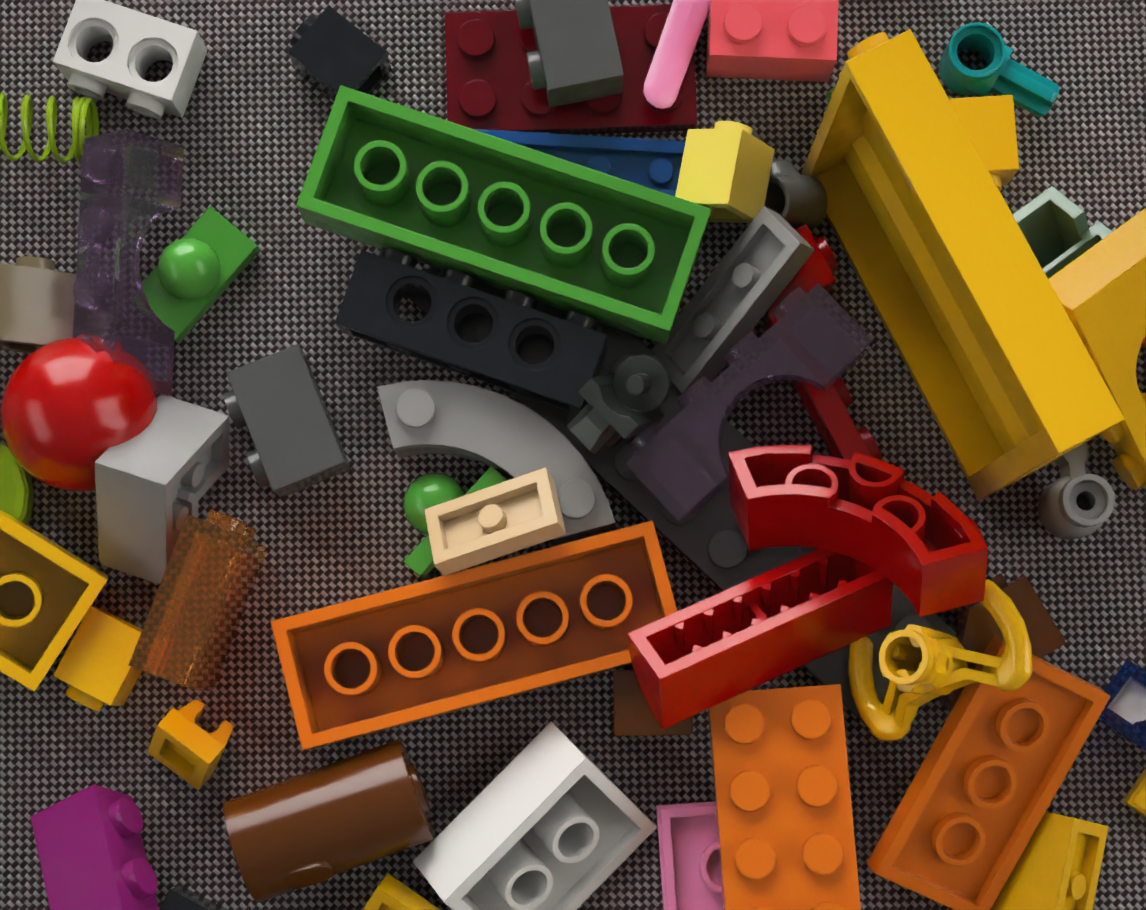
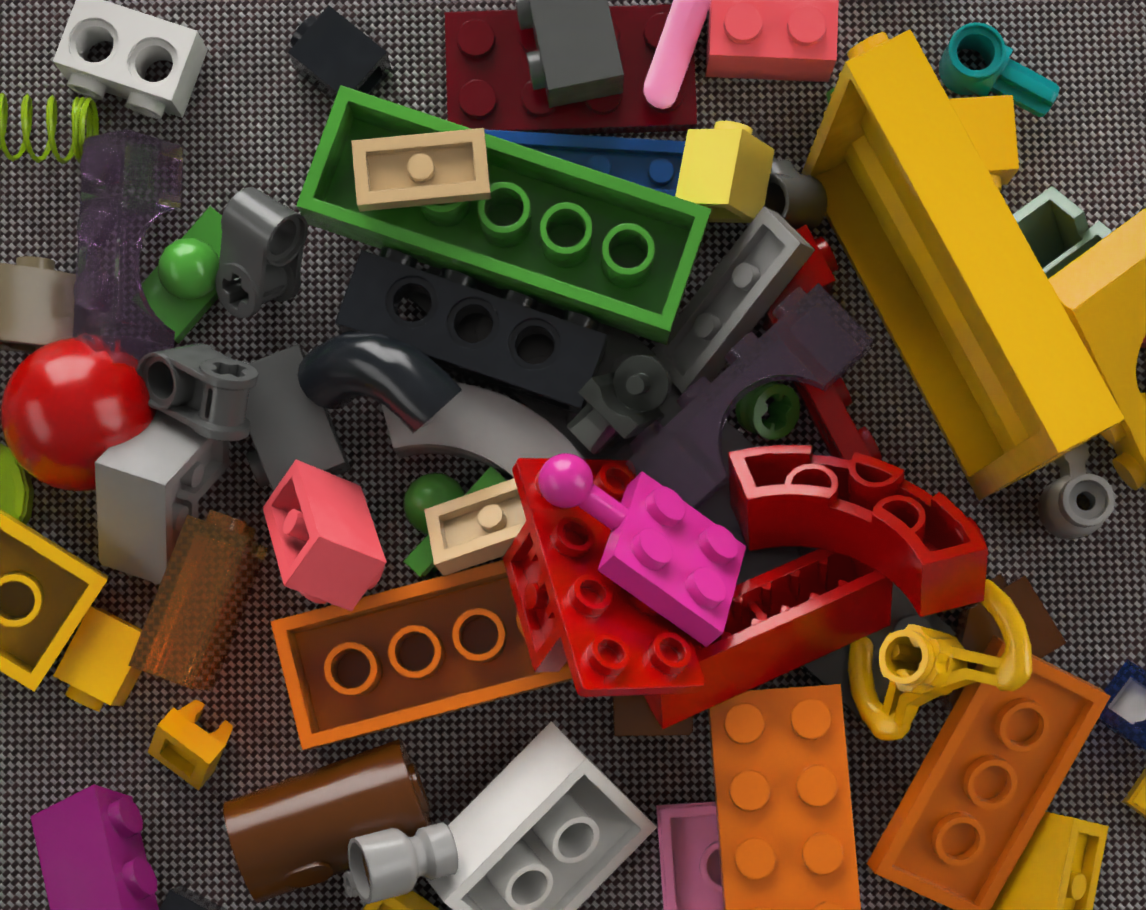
(200, 389): none -> dark grey piece
(259, 252): none -> dark grey piece
(323, 536): none -> coral brick
(379, 369): none -> black cylinder
(391, 862): none -> light grey piece
(421, 169): none -> tan plate
(579, 613): none -> red bracket
(655, 546): none -> dark pink plate
(783, 411): none -> bright green bush

